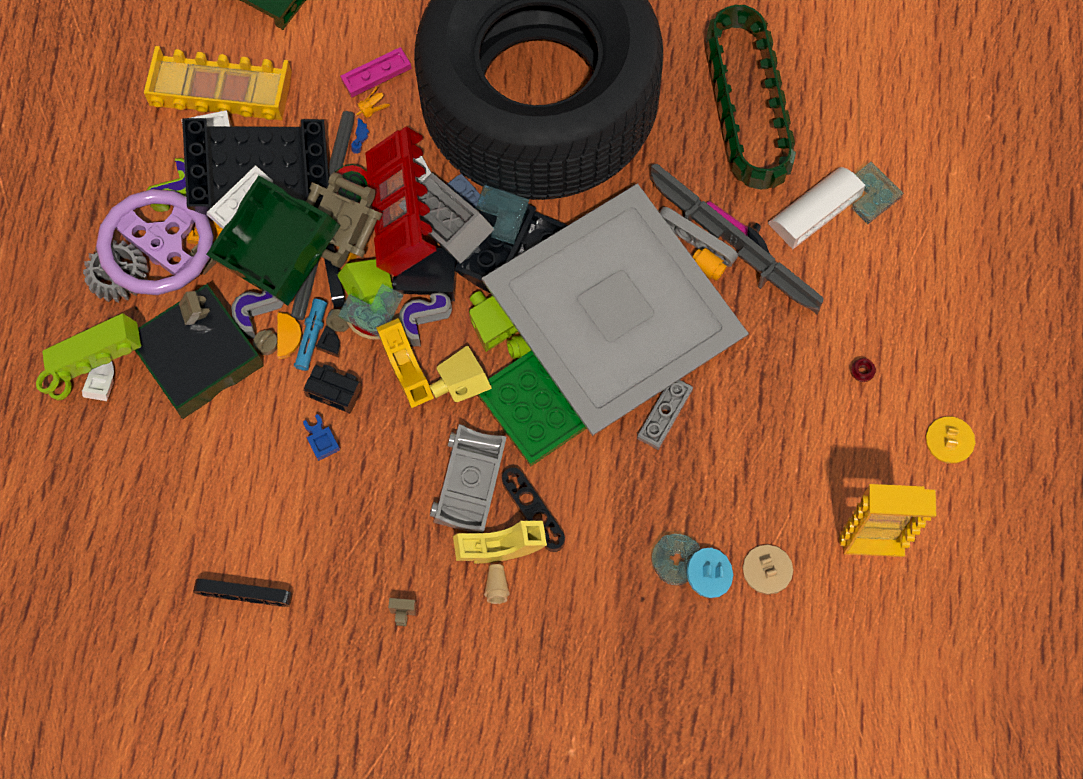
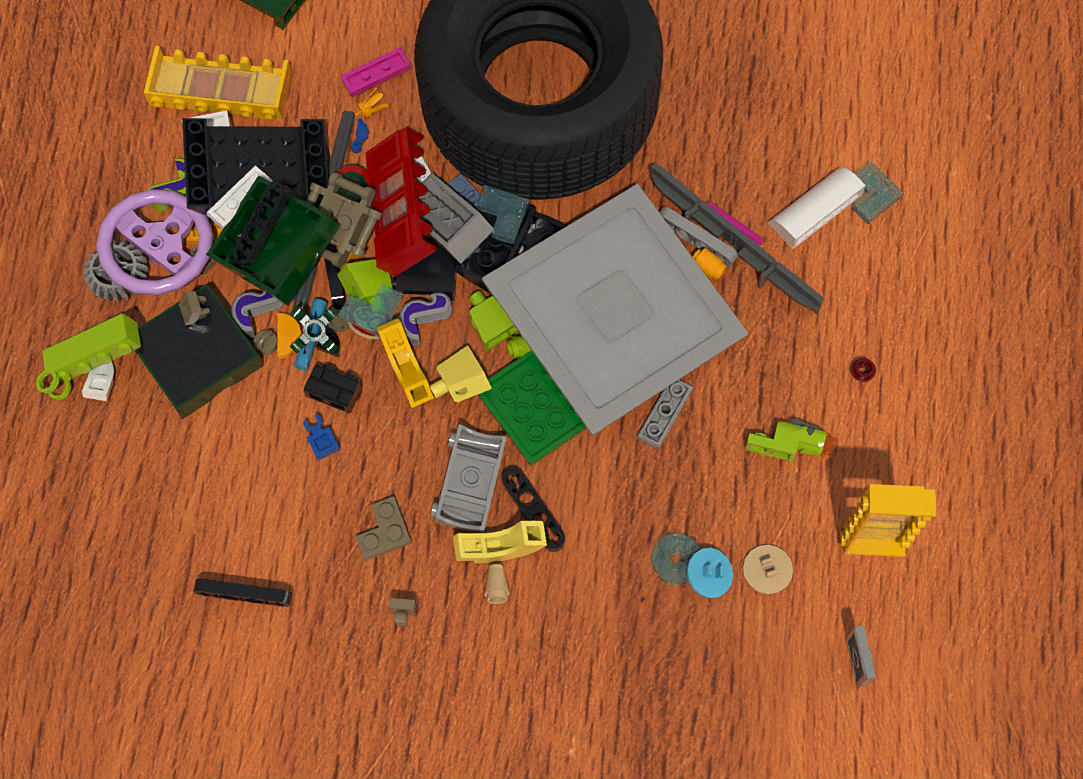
(258, 221): none -> black beam
(305, 320): none -> dark green pin
(390, 534): none -> dark tan plate
(751, 20): dark green piece -> none
(753, 233): black bar -> none
(790, 438): none -> lime plate
(860, 657): none -> light grey plate
(950, 440): yellow piece -> none

